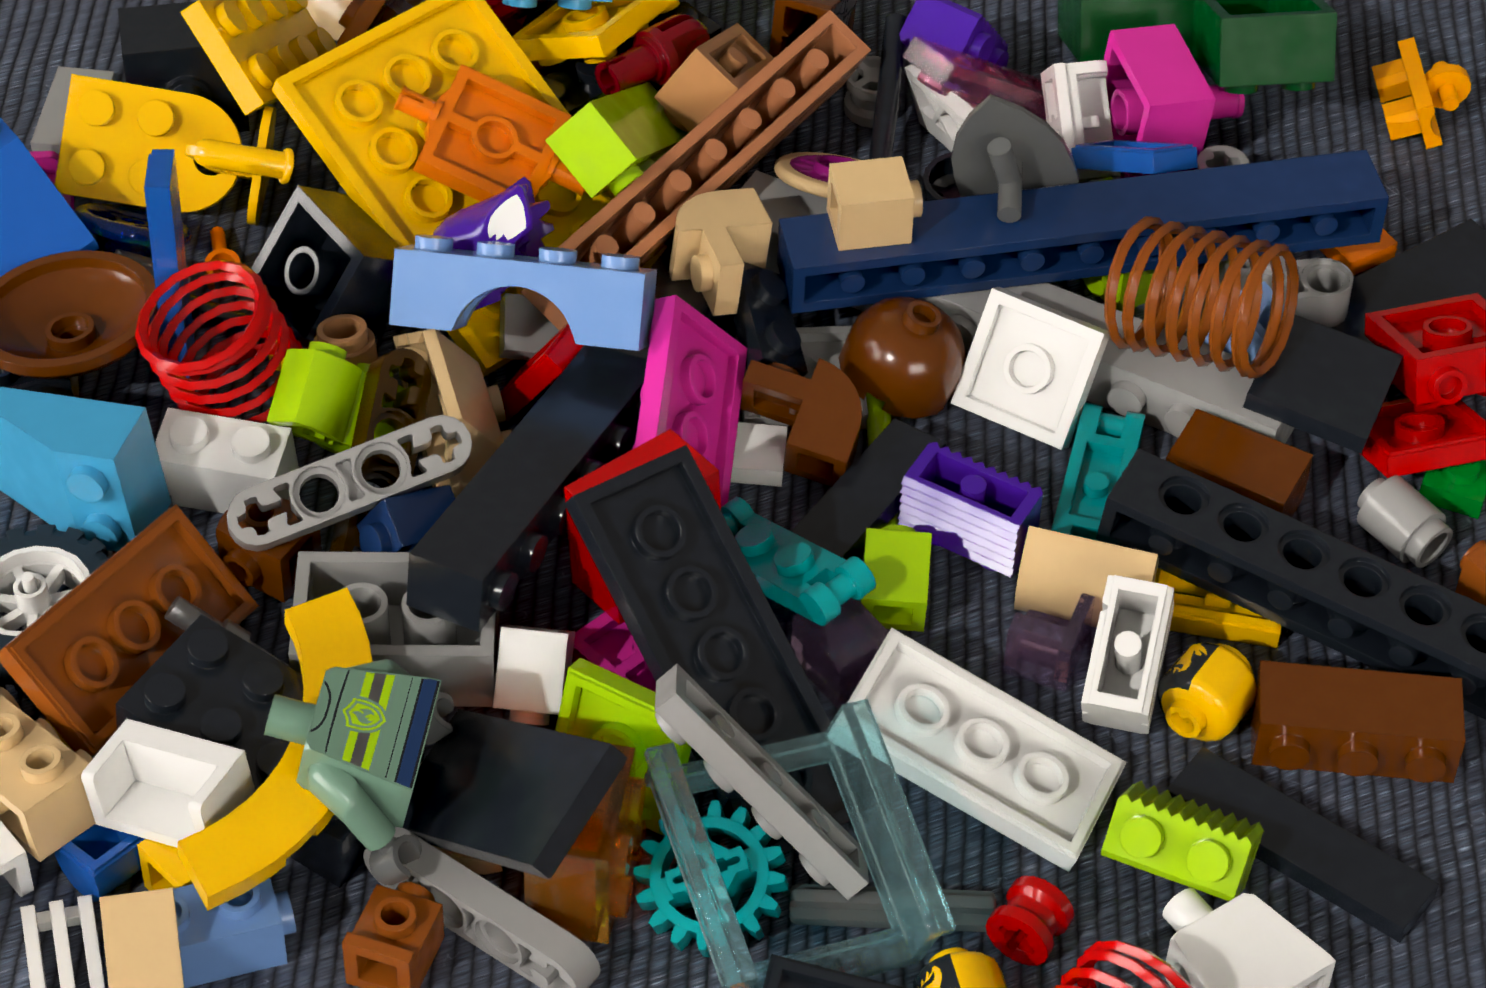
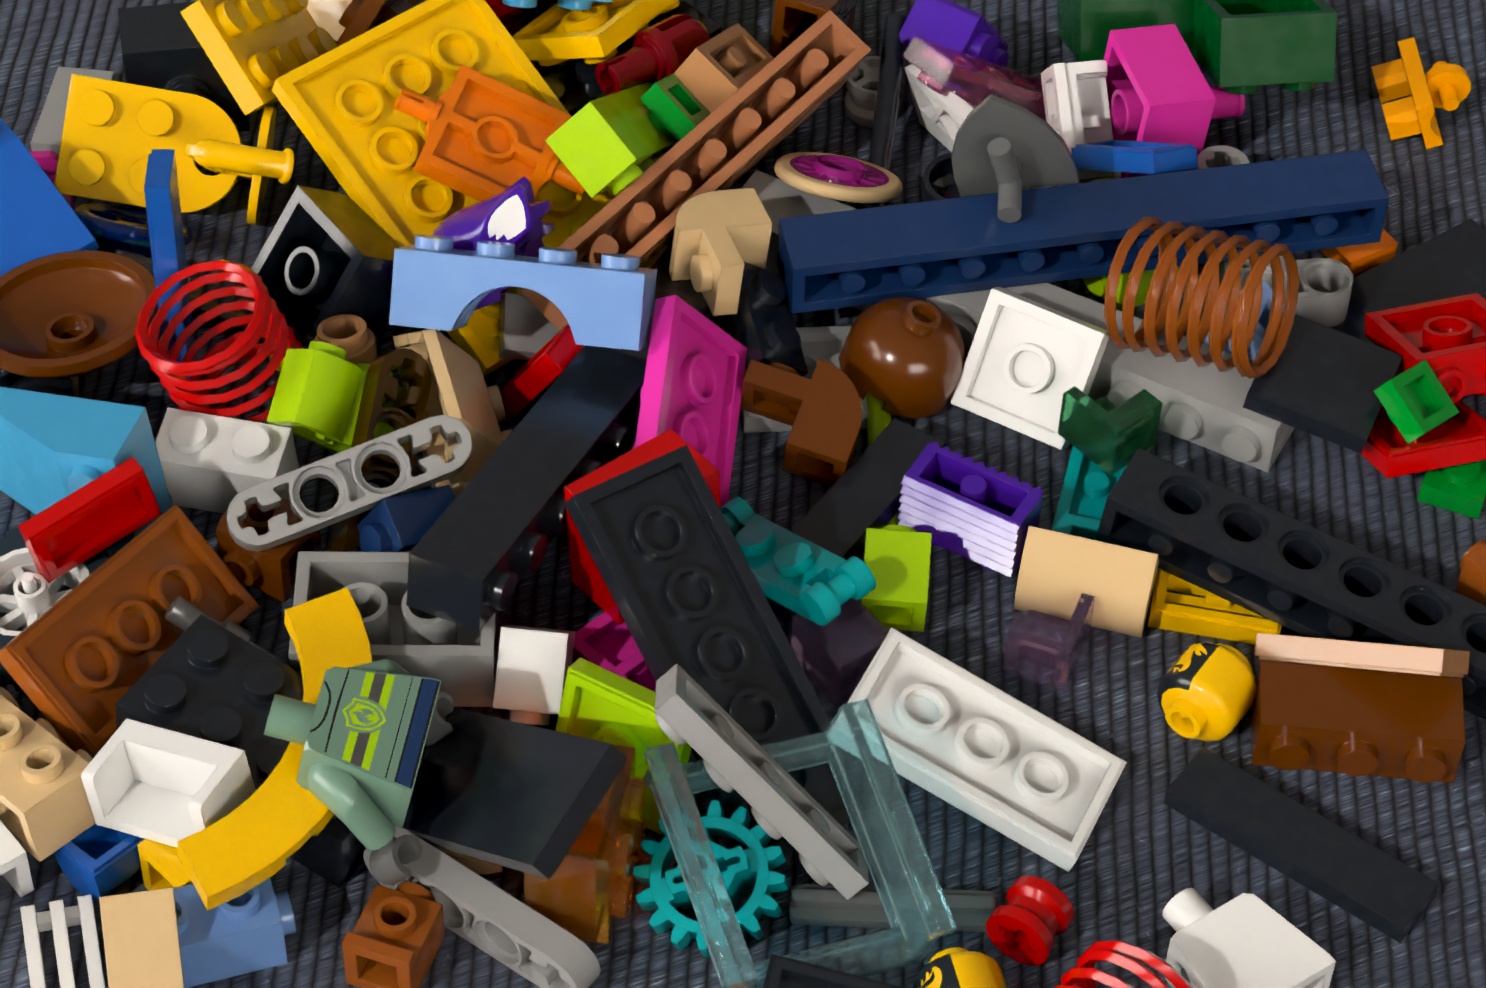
(90, 520): none -> red tile
(220, 251): orange hand -> none
(673, 107): none -> green plate
(759, 454): white tile -> none
(872, 203): tan brick -> none
(1109, 432): none -> clear green panel
(1127, 654): white brick -> none
(1182, 841): lime brick -> none
(1243, 461): reddish brown brick -> none
(1362, 655): none -> tile
(1403, 521): light grey brick -> none
(1416, 401): none -> green plate

